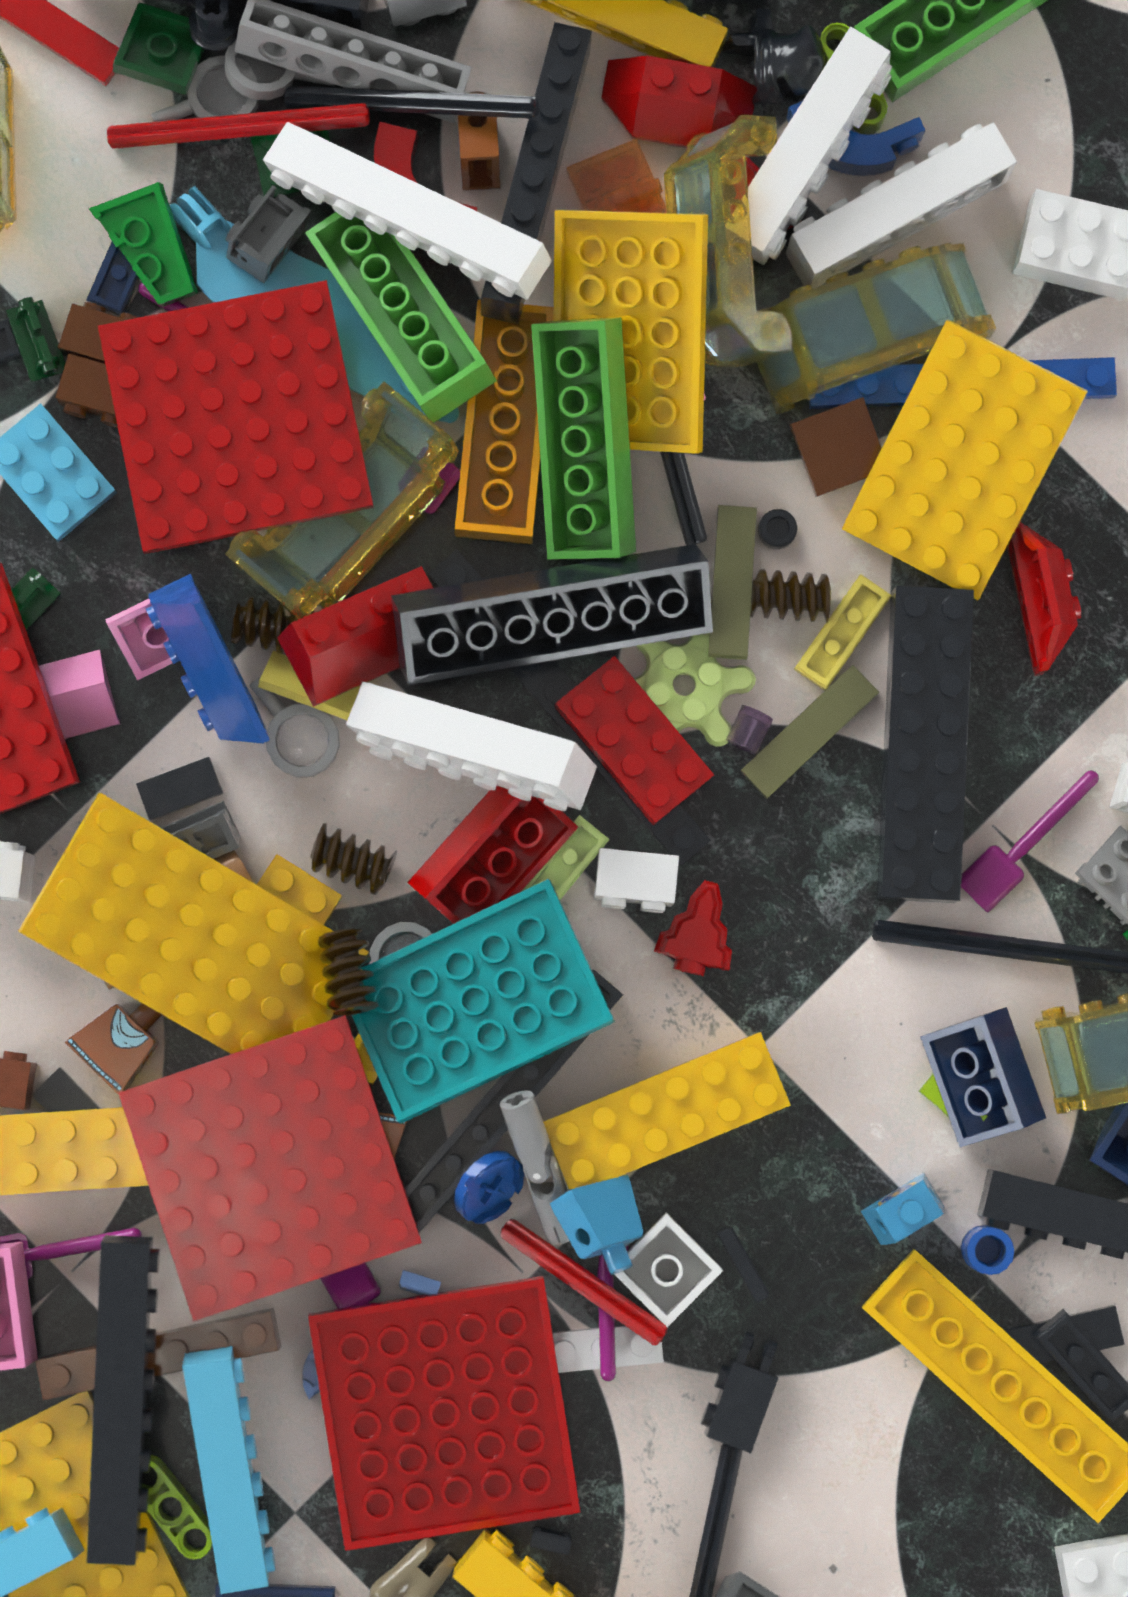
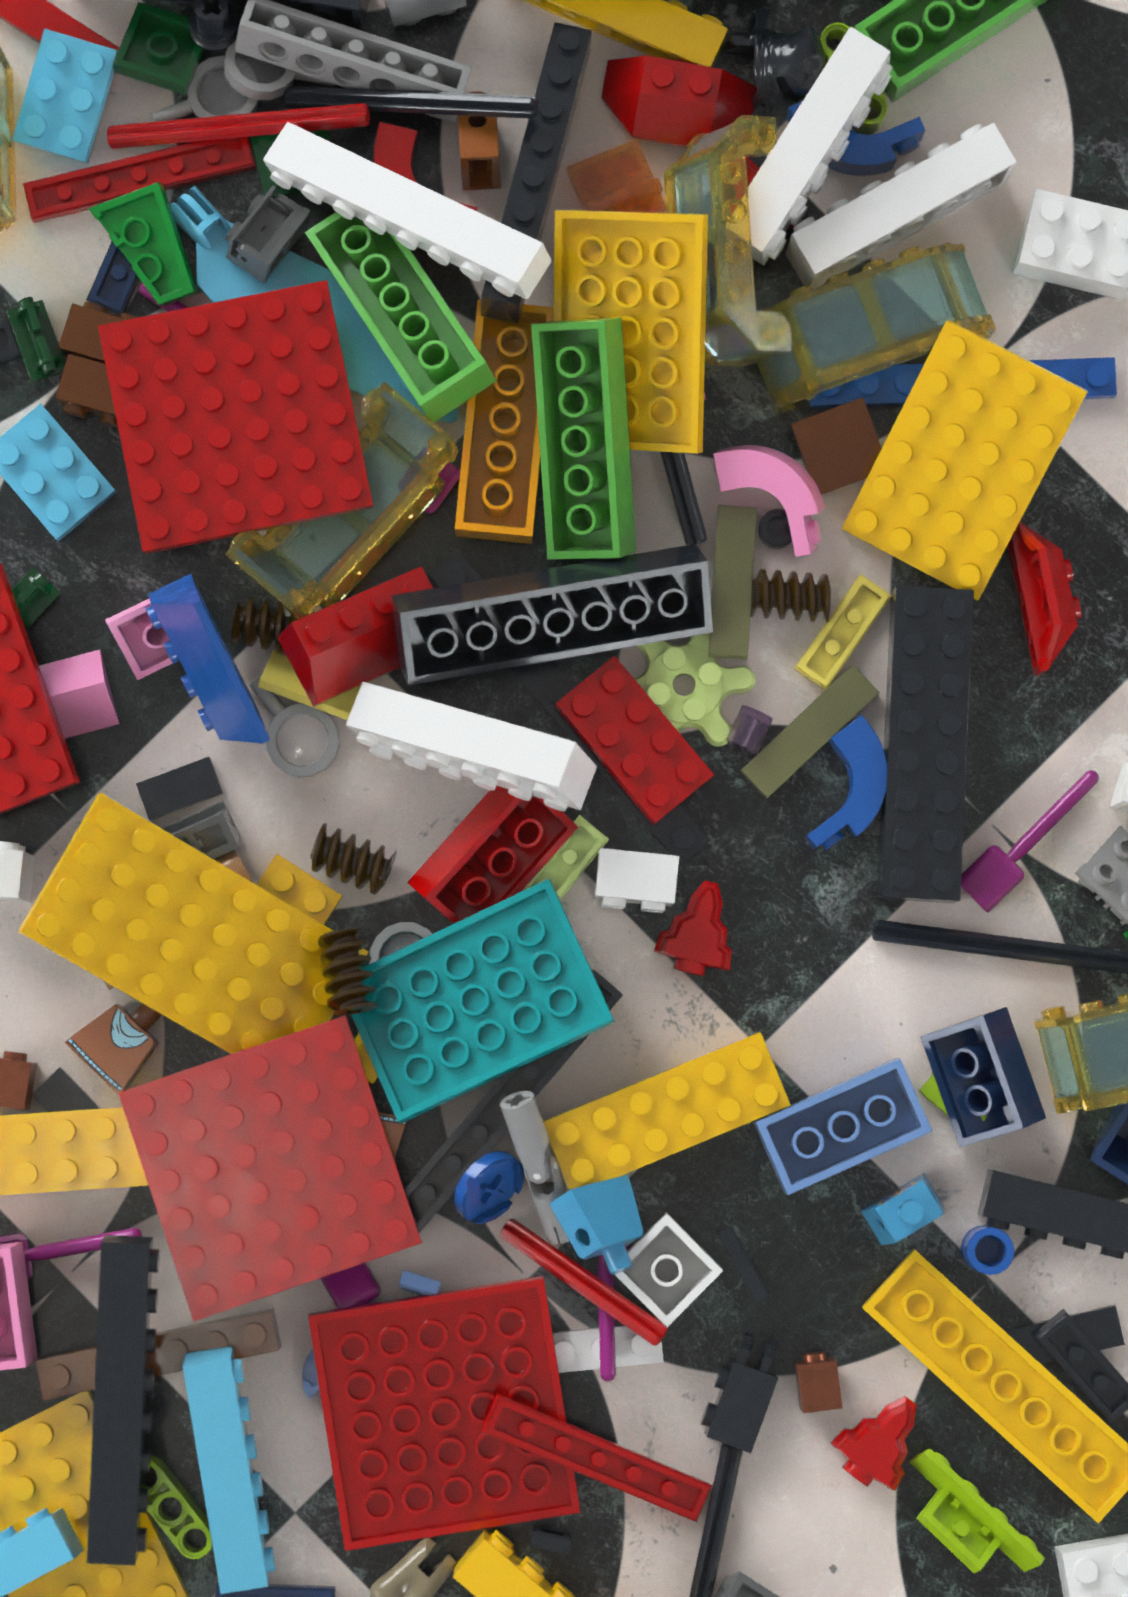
(65, 96): none -> medium azure plate
(170, 166): none -> red tile
(596, 1457): none -> red tile
(781, 477): none -> bright pink arch
(818, 1383): none -> copper brick
(842, 1126): none -> medium blue brick
(867, 772): none -> blue arch
(878, 1444): none -> red rock
(967, 1521): none -> lime bracket

